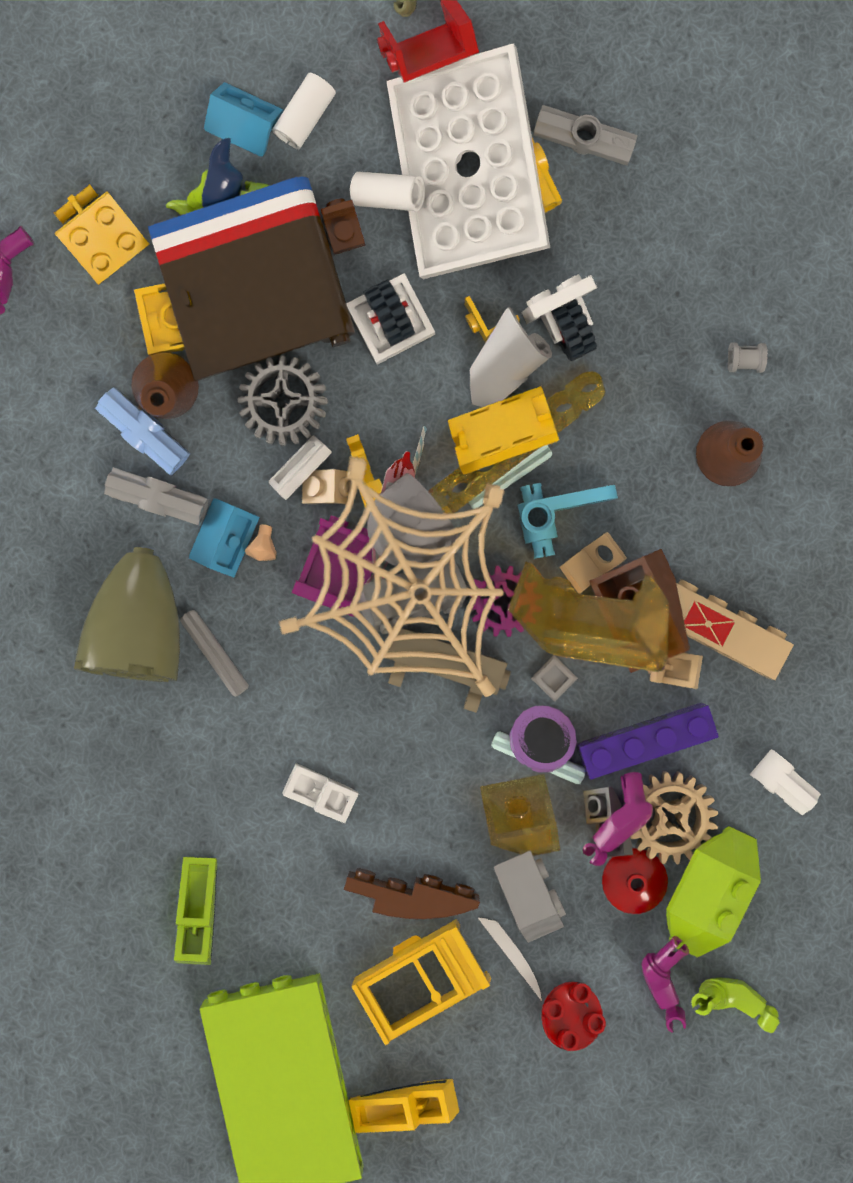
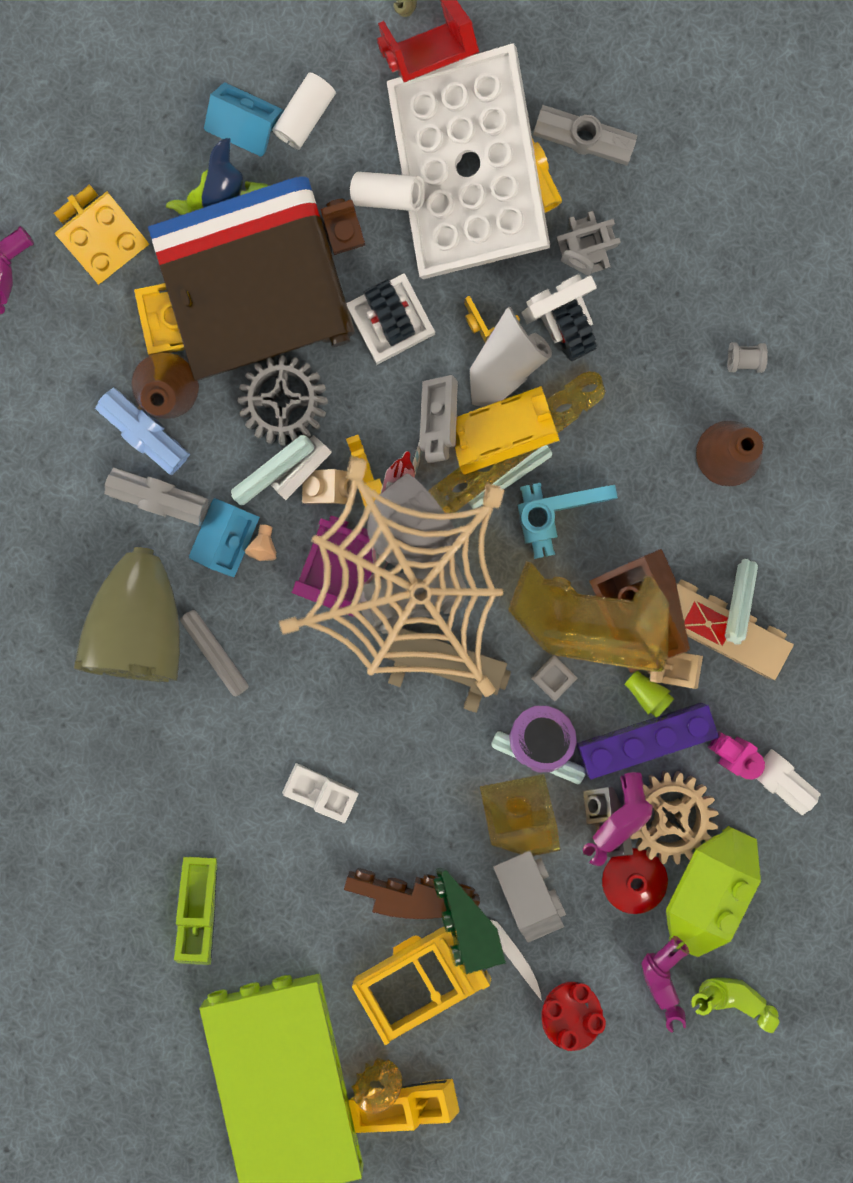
(272, 470): none -> light aqua axle
(374, 1099): none -> clear yellow gear
(438, 417): none -> light grey hinge
(473, 934): none -> dark green slope
(506, 623): magenta gear -> none
(588, 250): none -> light grey piece
(589, 565): tan bracket -> none
(650, 695): none -> lime cone
(738, 756): none -> dark pink hips
(741, 602): none -> light aqua axle

